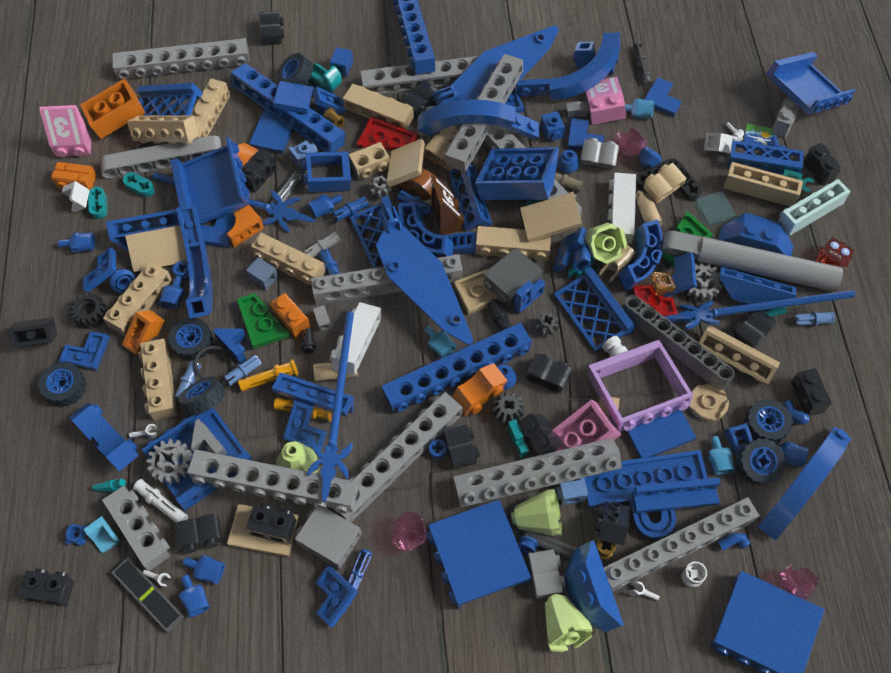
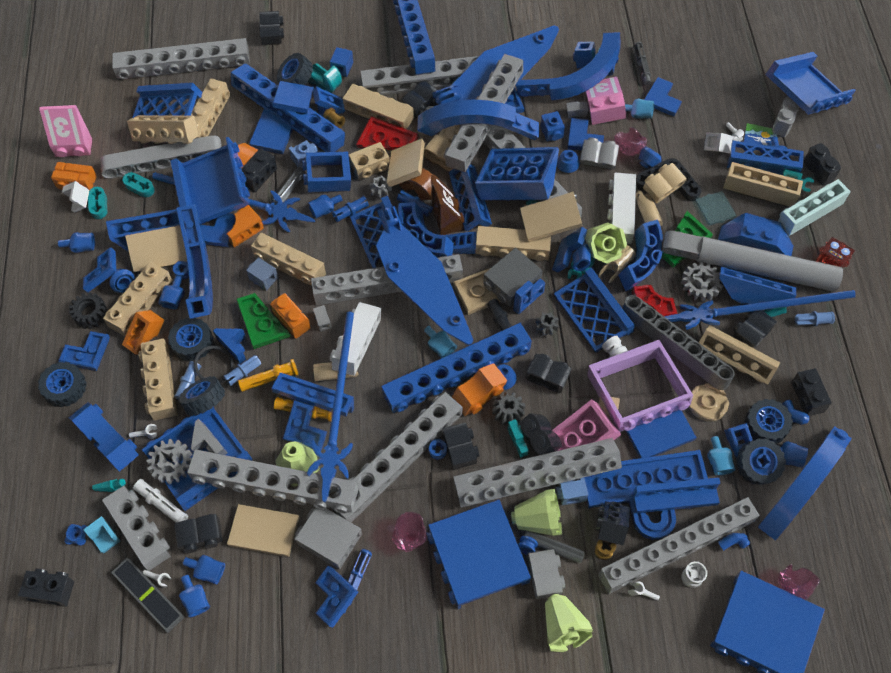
(33, 332): black brick -> none
(112, 108): orange brick -> none
(271, 524): black brick -> none
(307, 341): black pin -> none
(322, 244): light grey pin -> none
(331, 266): blue pin -> none
(568, 182): dark tan pin -> none
(590, 588): blue wedge -> none
(662, 283): clear orange tile -> none
(684, 274): blue tile -> none

